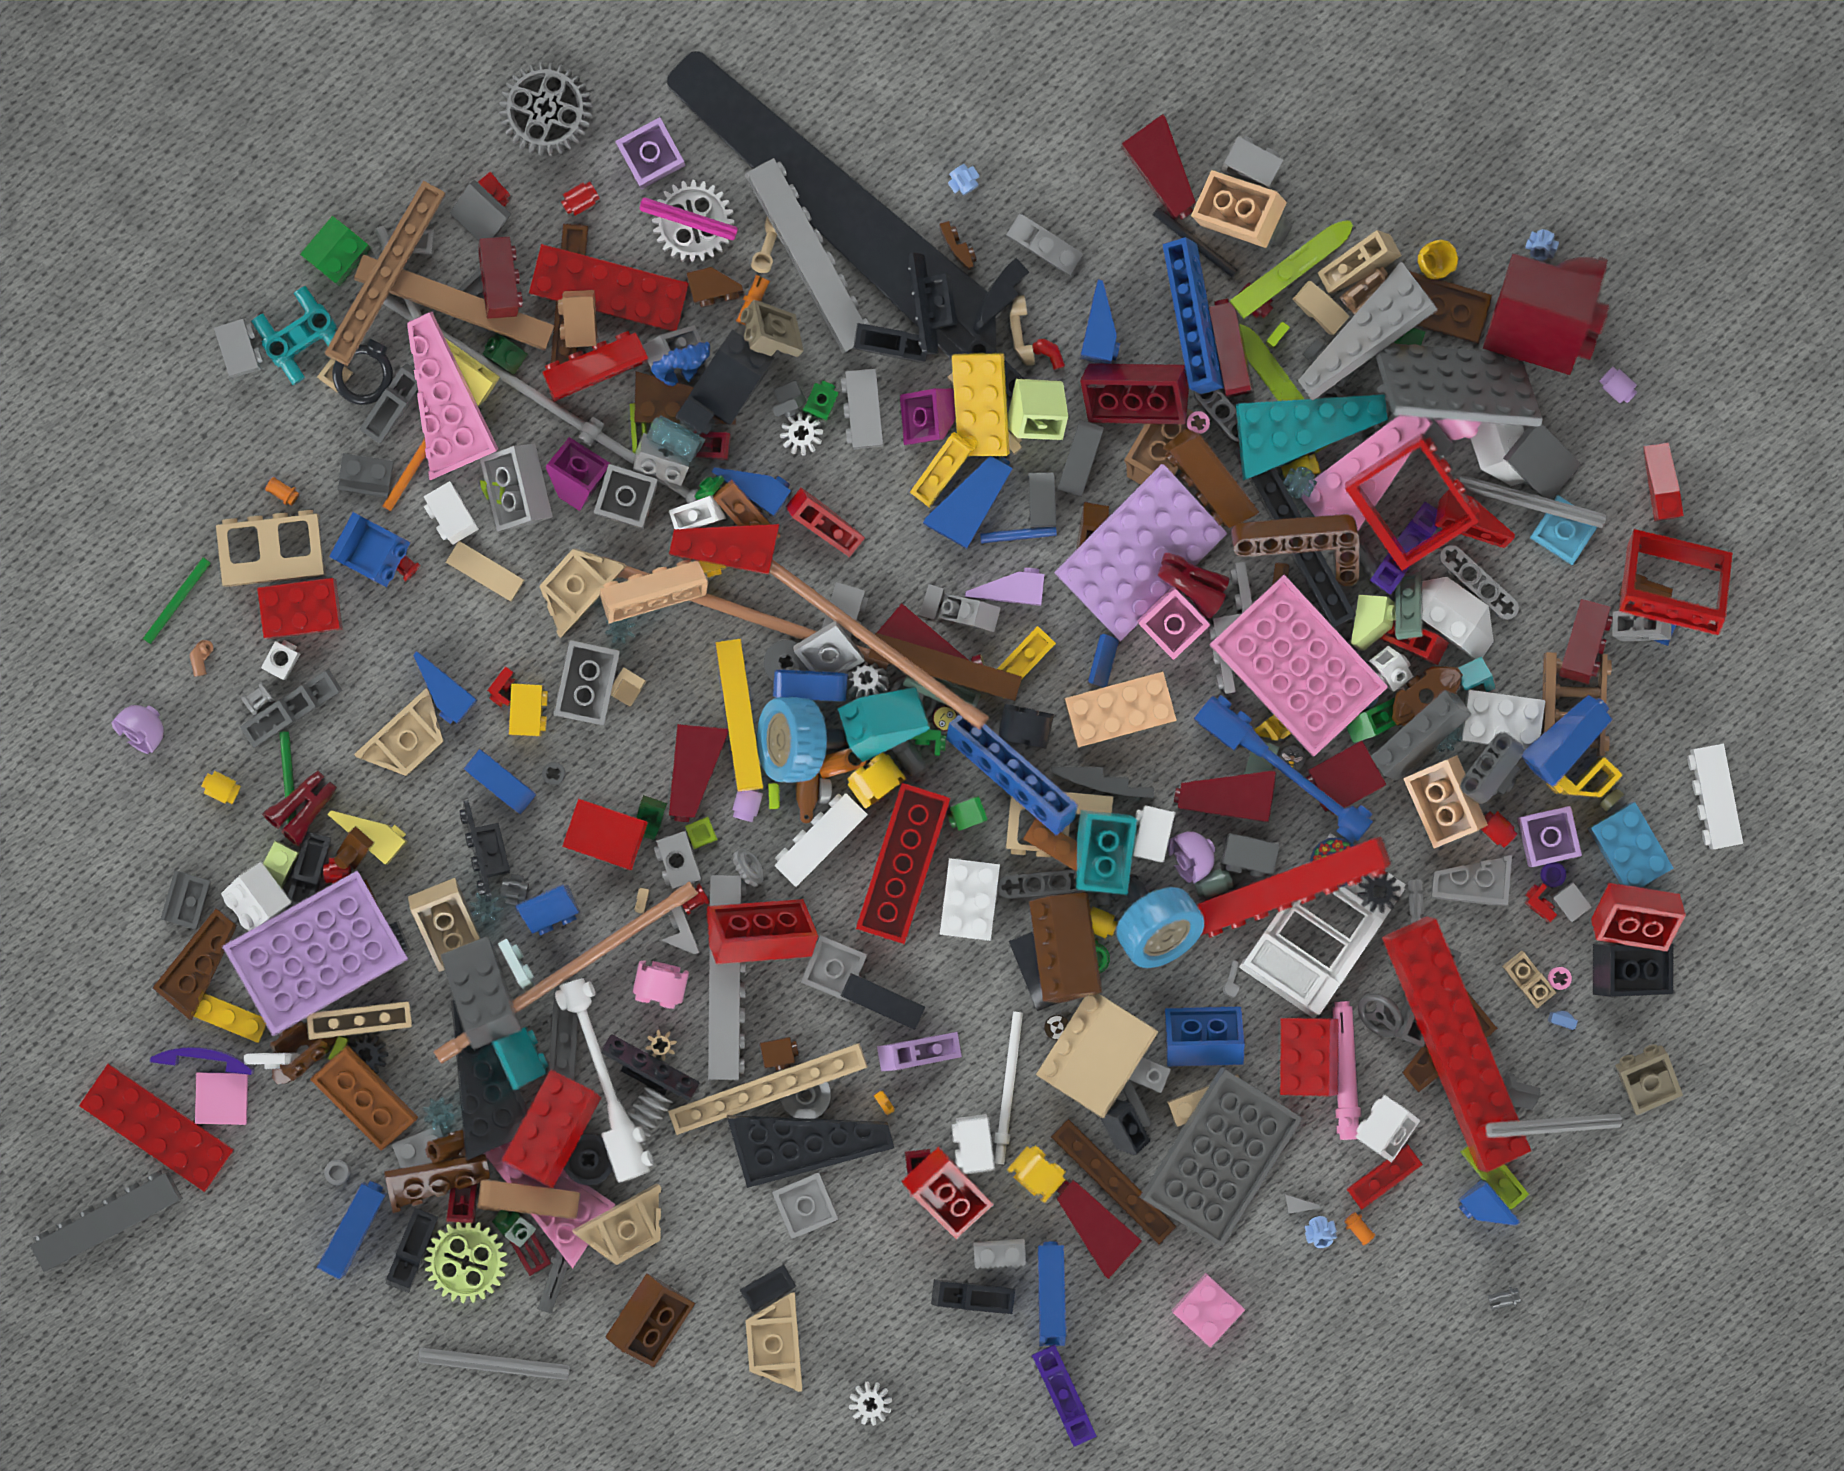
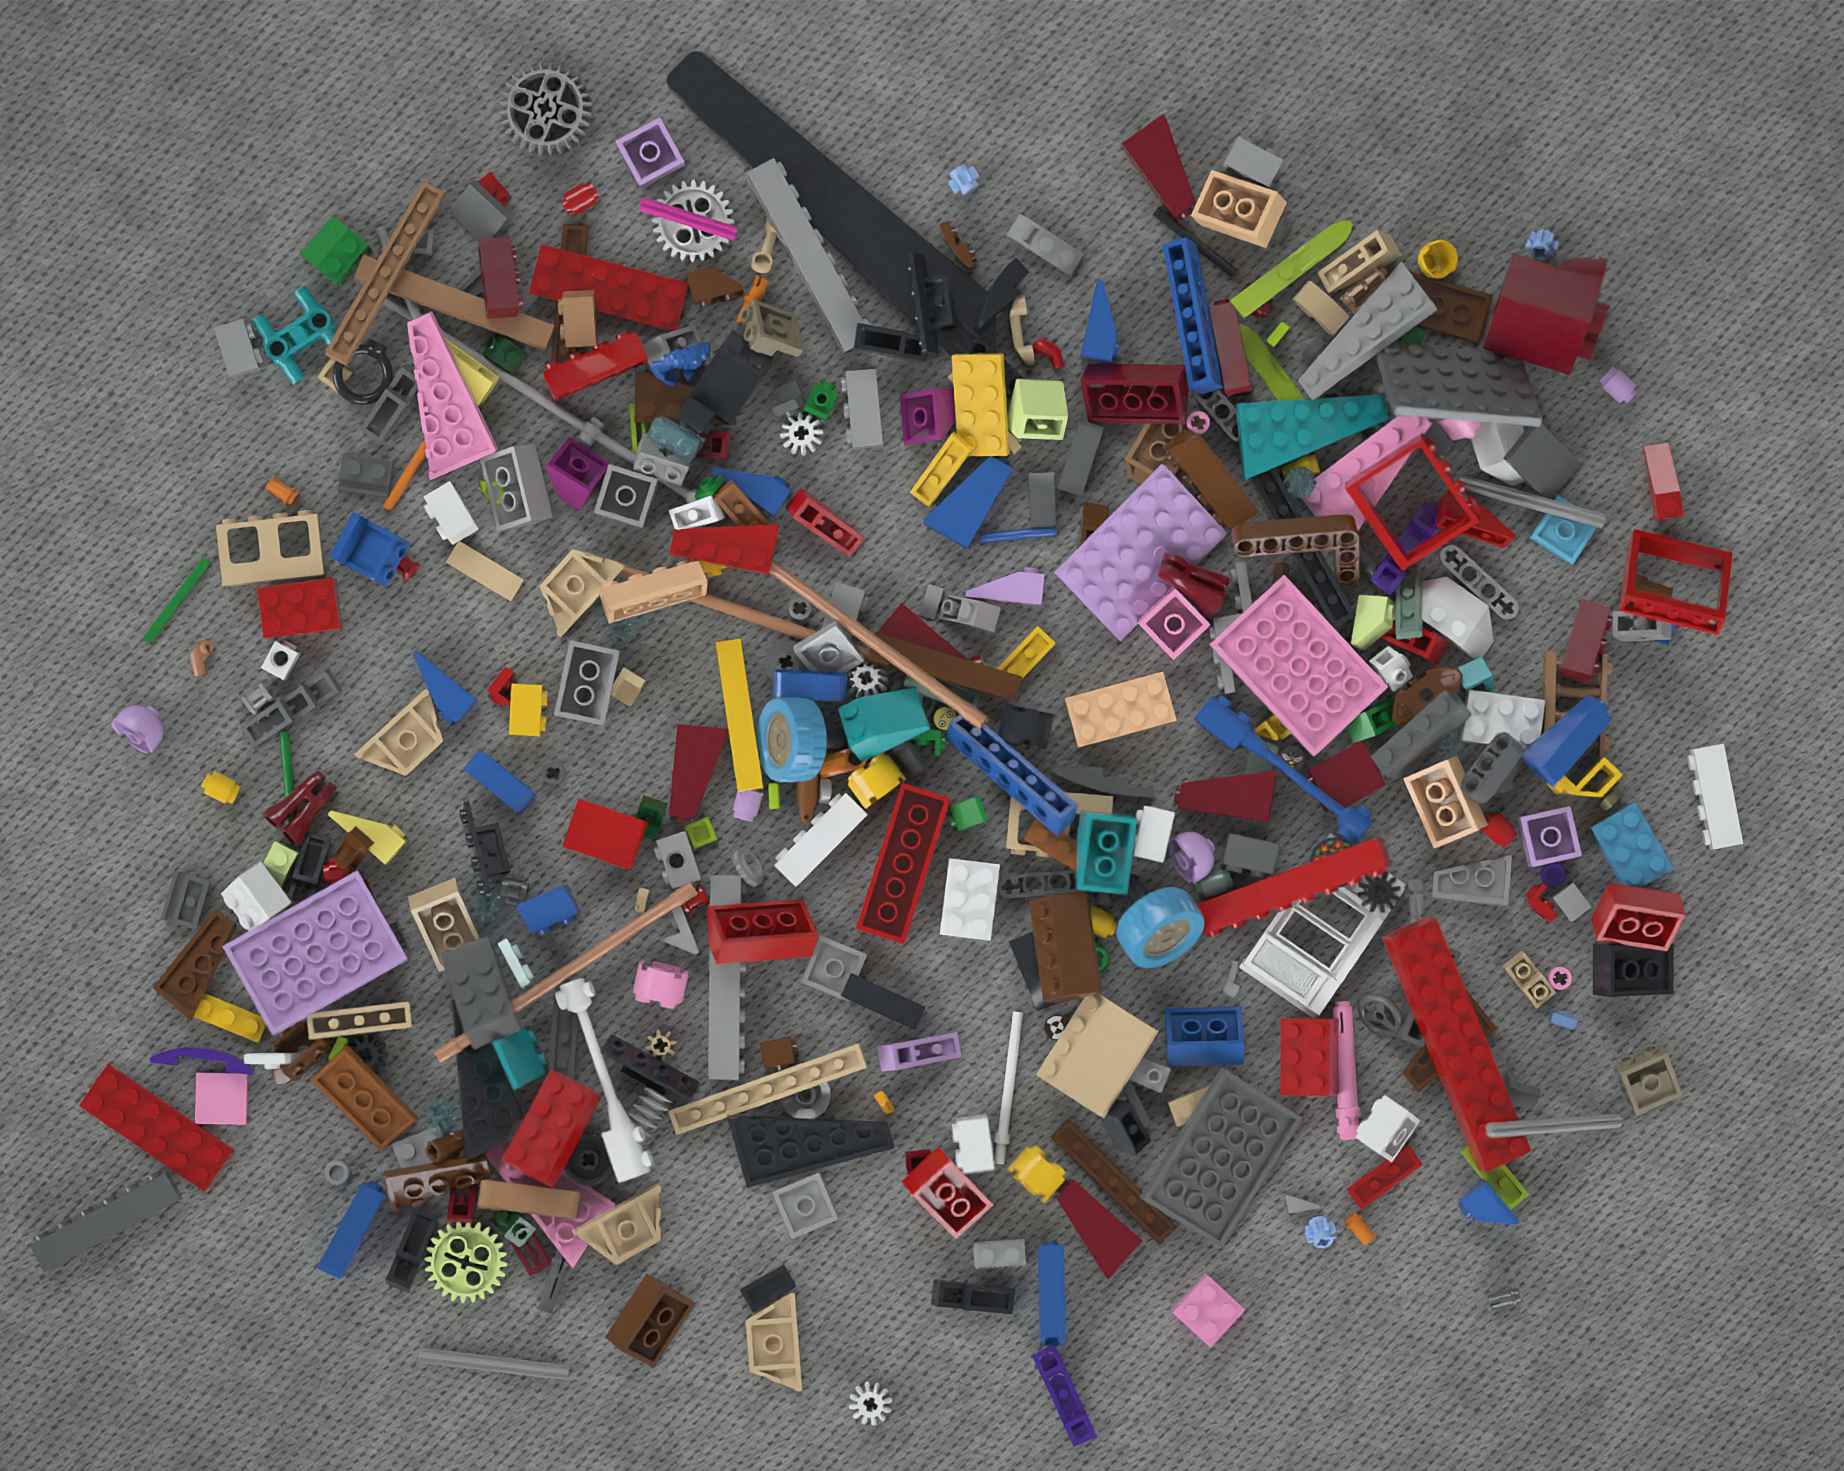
(799, 616): none -> light grey bush
(1103, 661): blue slope -> none

